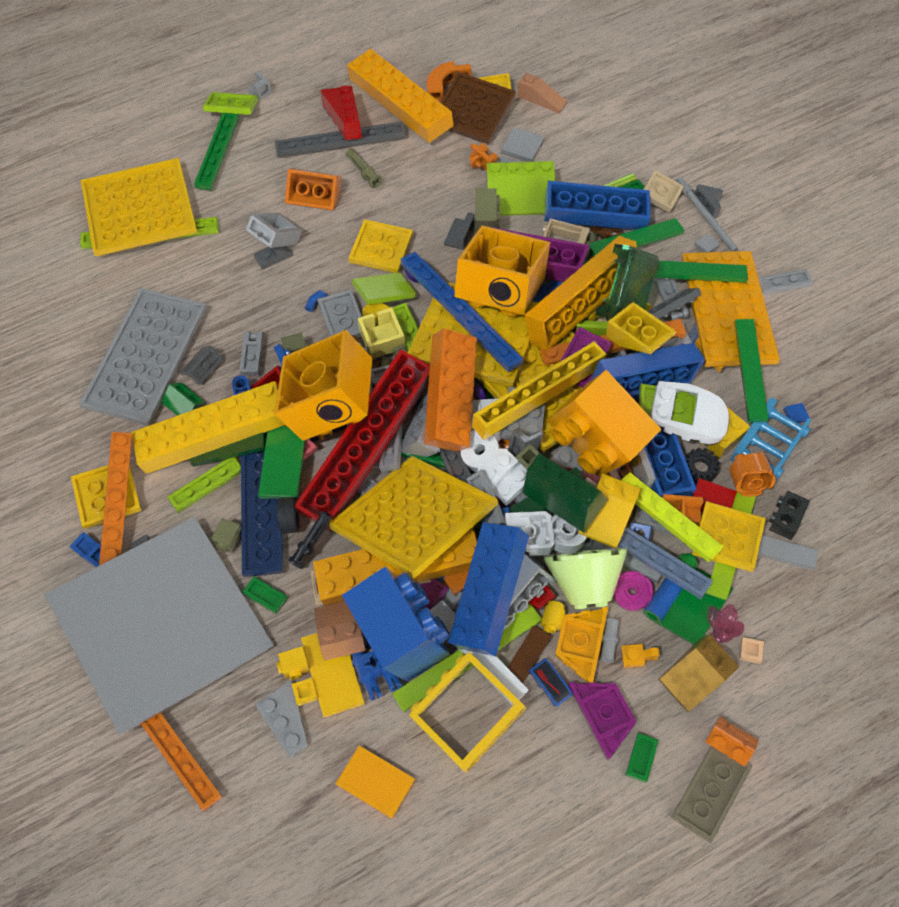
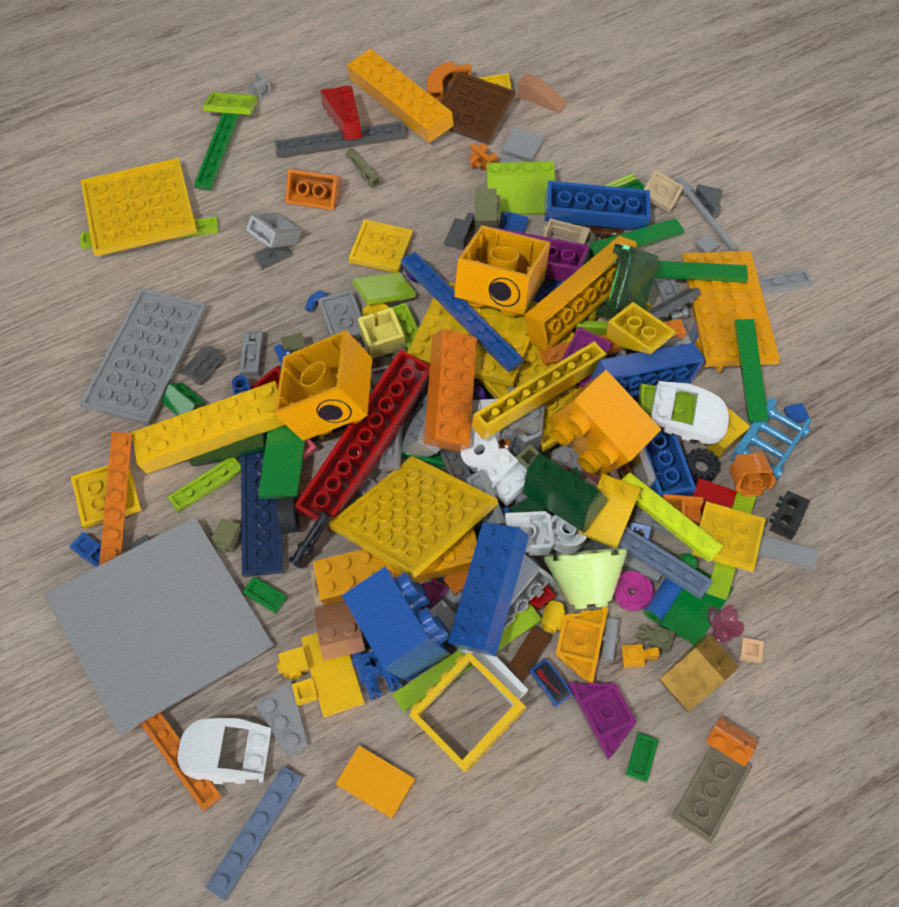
(202, 746): none -> white slope
(253, 833): none -> sand blue plate
(513, 222): none -> blue panel
(658, 637): none -> olive plate

